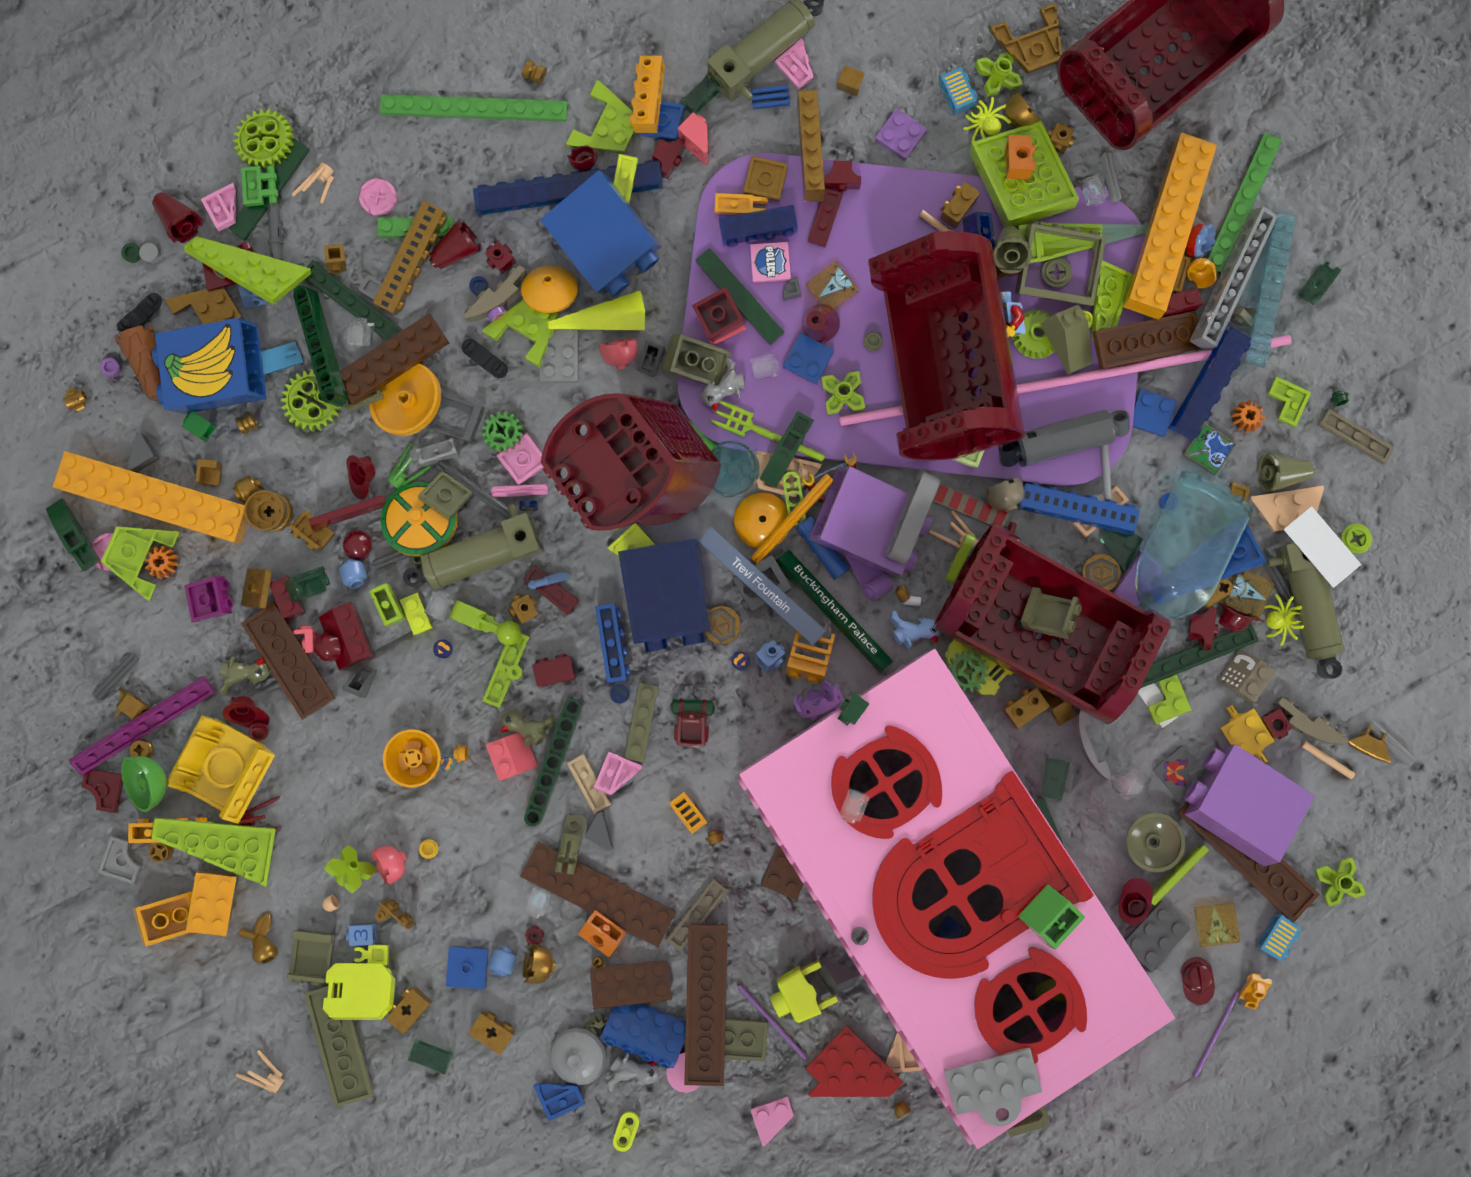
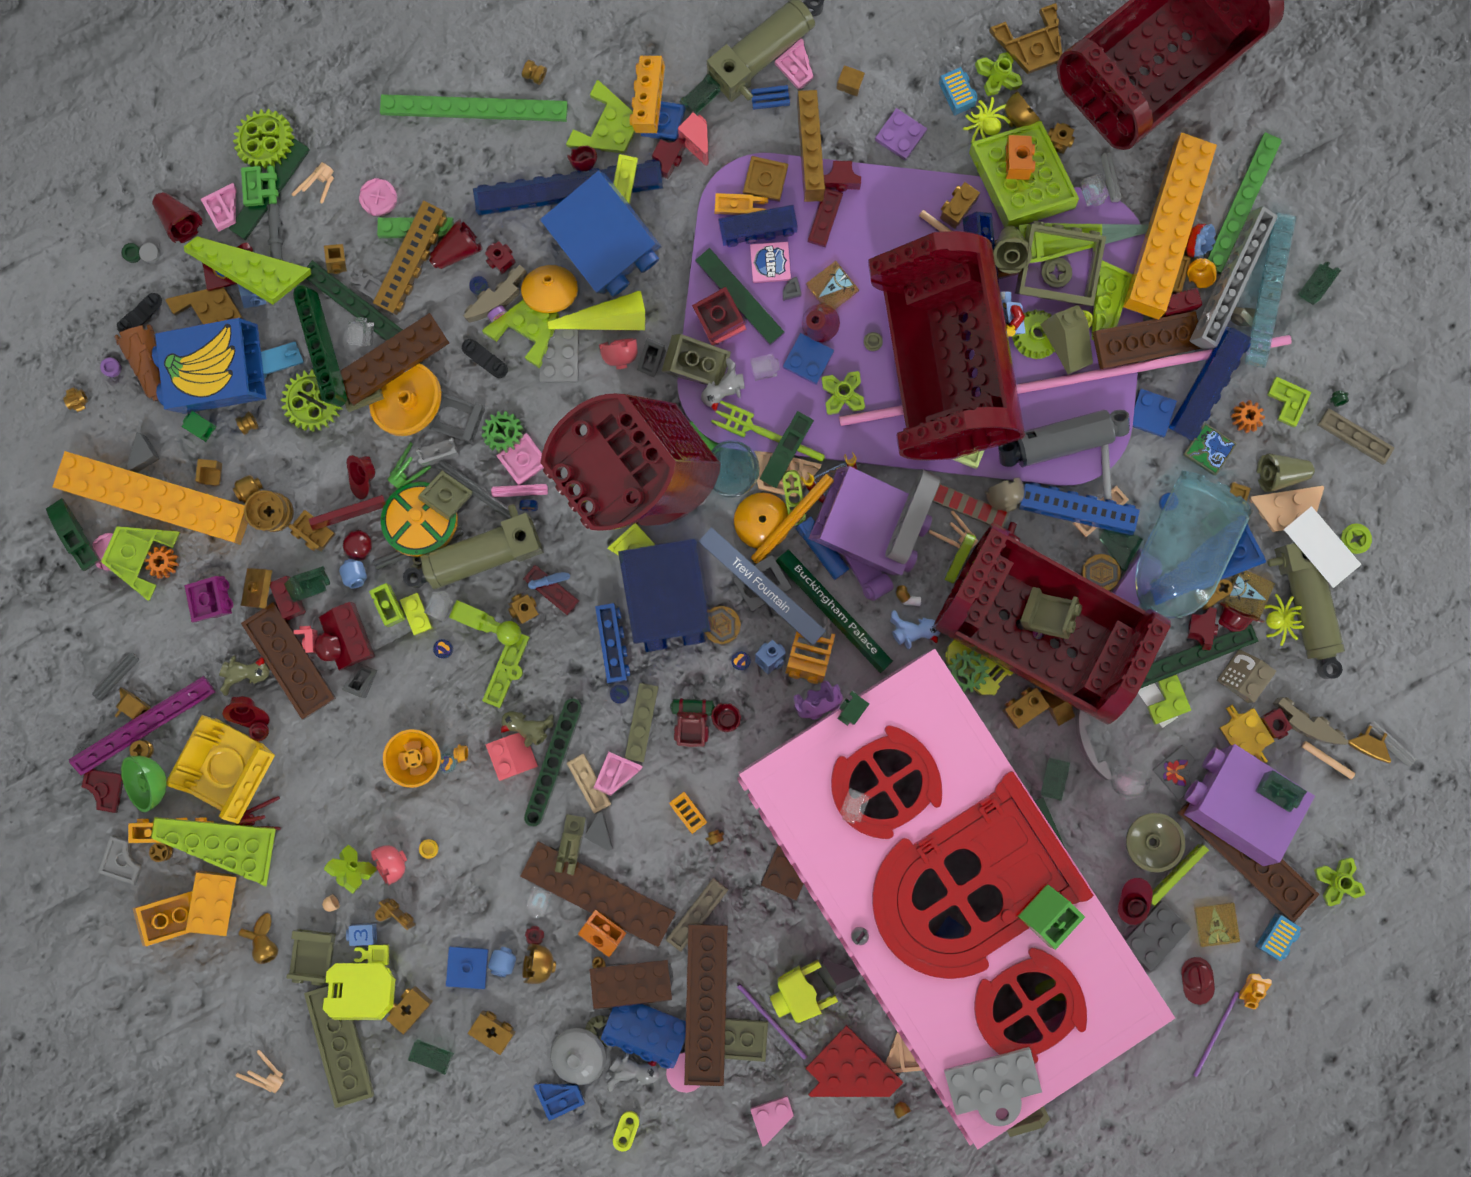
(554, 671): dark red brick -> none
(726, 717): none -> dark red hair
(1277, 577): dark grey axle -> none
(1280, 791): none -> hinge

